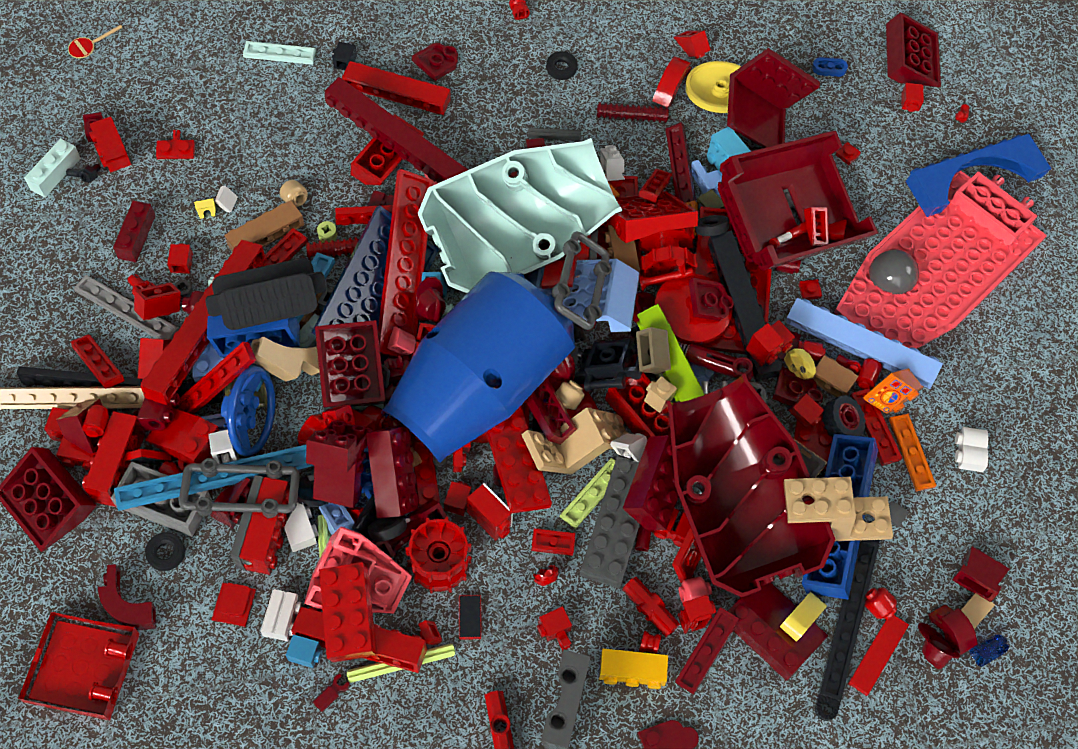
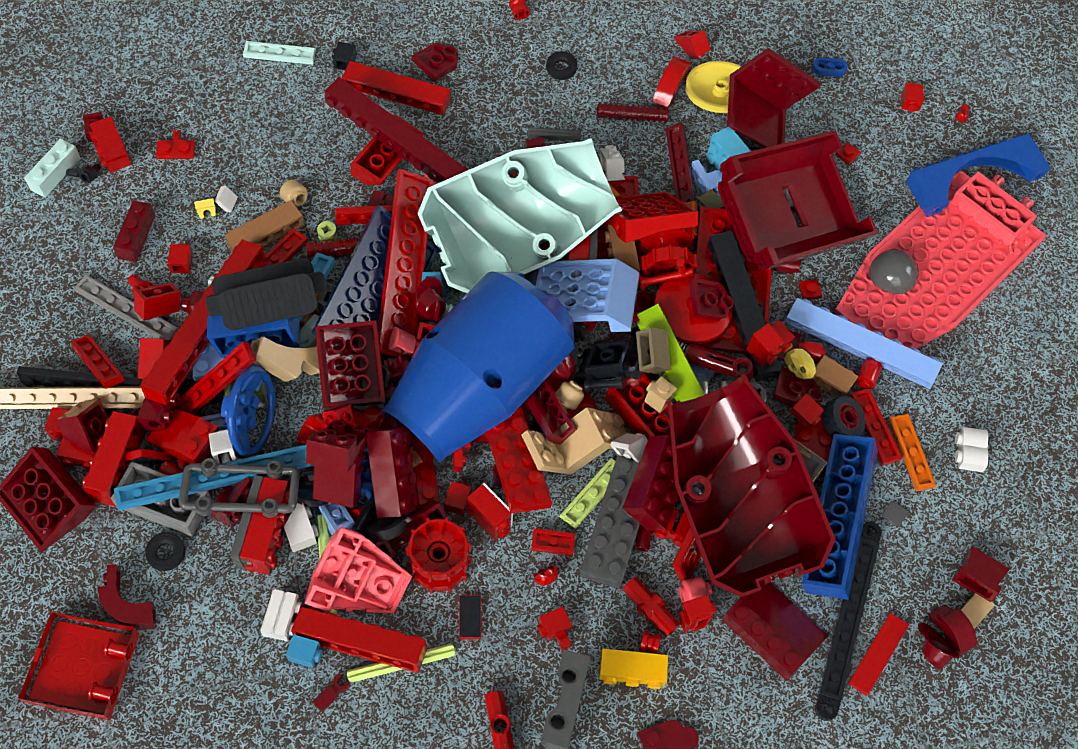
(83, 46): piece -> none
(95, 421): red brick -> none
(180, 284): dark grey bush -> none
(233, 604): red piece -> none
(347, 612): red brick -> none
(430, 632): red plate -> none
(553, 273): red piece -> none
(562, 291): dark grey bar -> none
(655, 185): red tile -> none
(707, 650): dark red plate -> none
(712, 225): black tyre -> none
(790, 234): red piece -> none
(803, 616): light yellow beam -> none
(822, 219): red slope -> none
(835, 230): red tile -> none
(837, 506): tan bracket -> none
(853, 365): red arm -> none
(881, 603): red head -> none
(894, 391): orange slope -> none
(912, 52): dark red slope -> none
(989, 649): clear blue piece -> none

